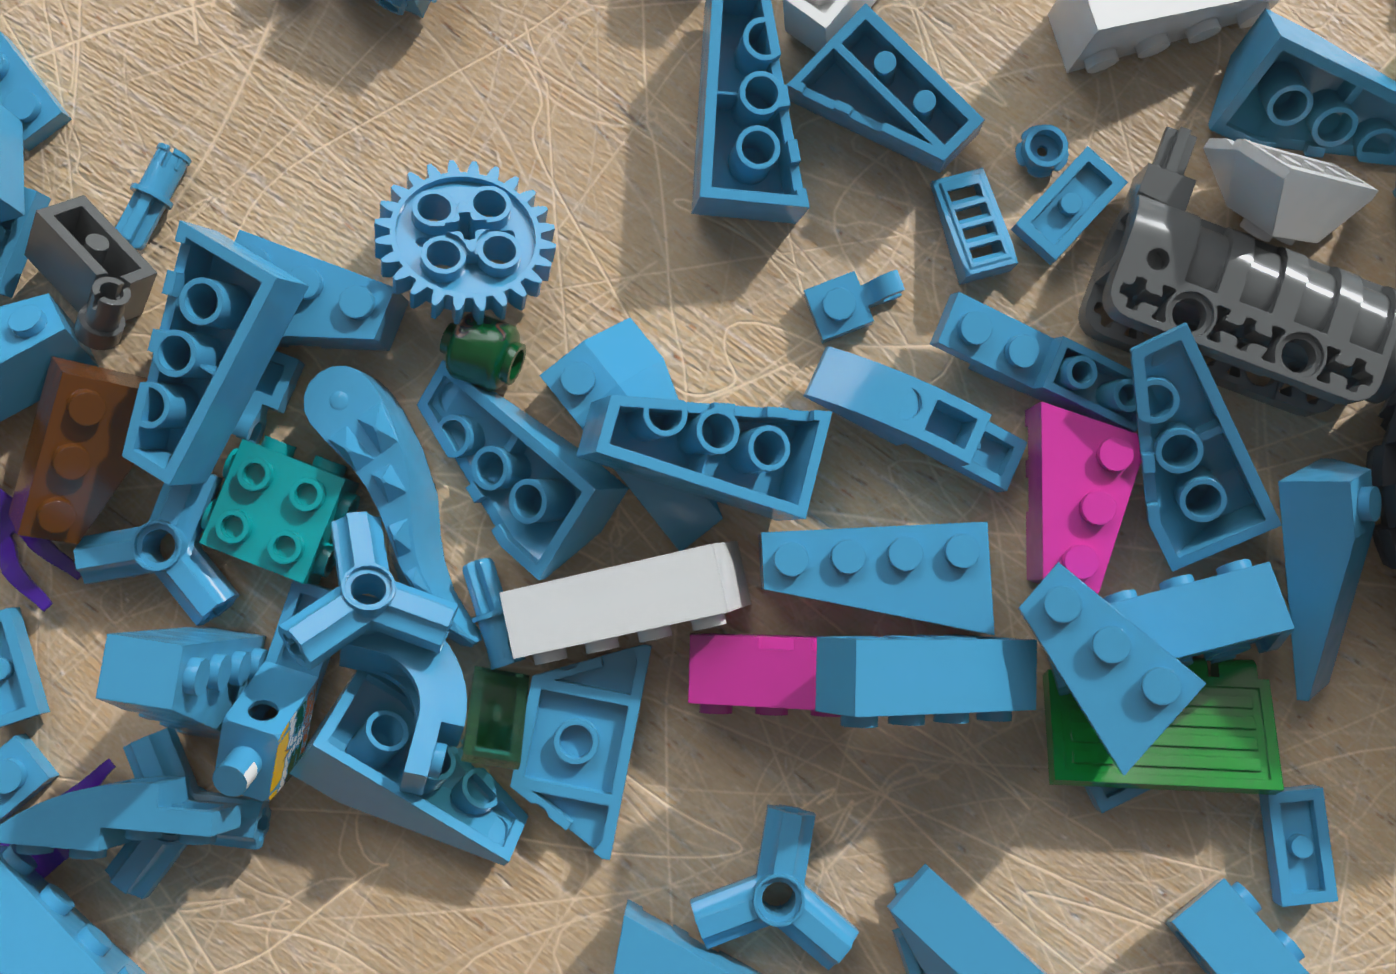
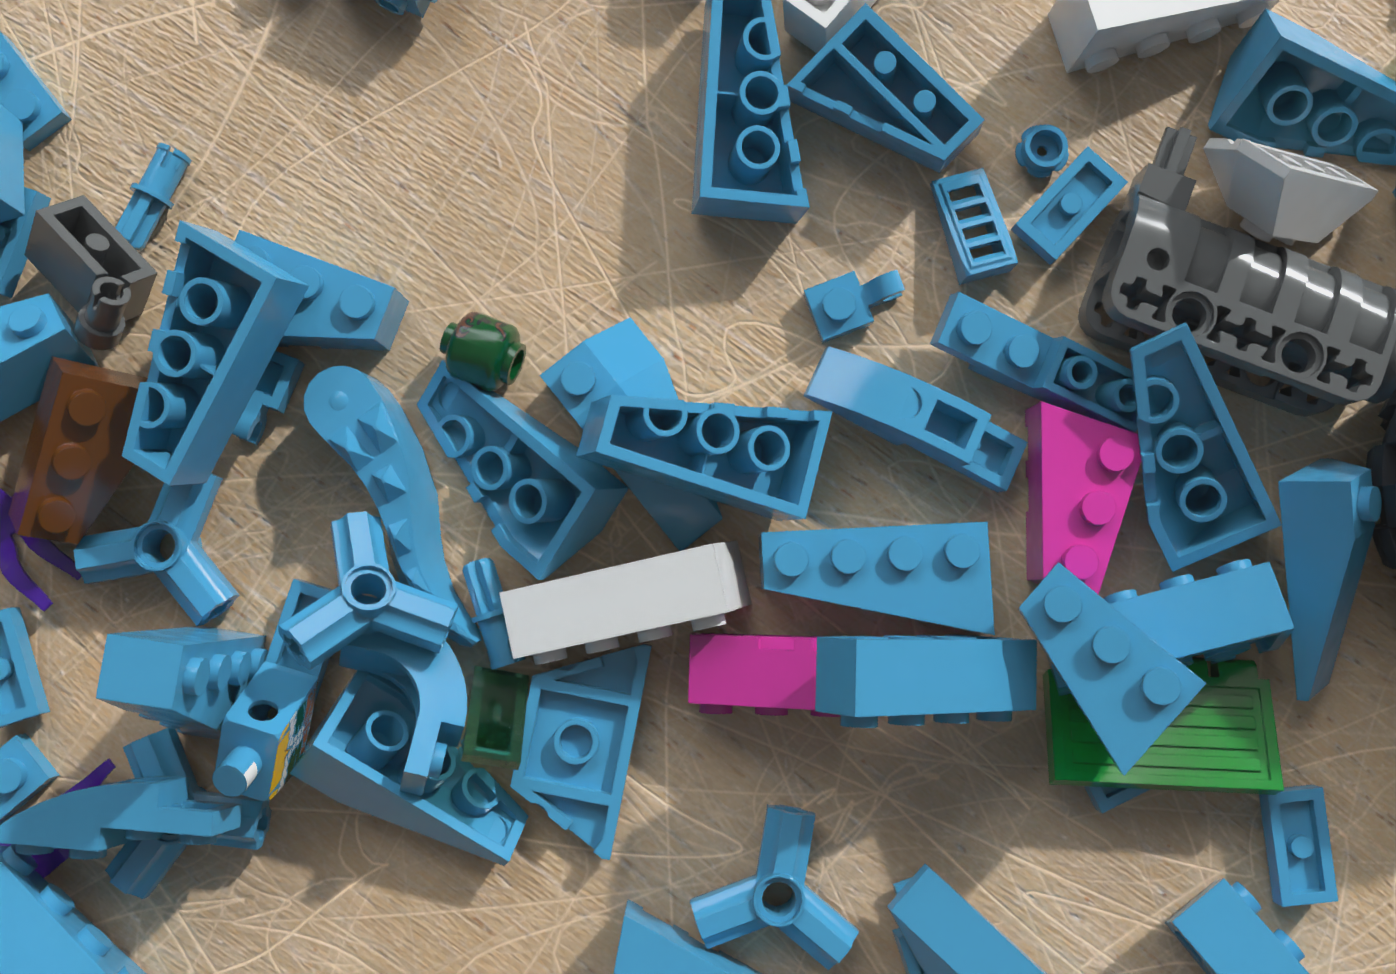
(279, 510): teal brick -> none
(464, 242): dark azure gear -> none

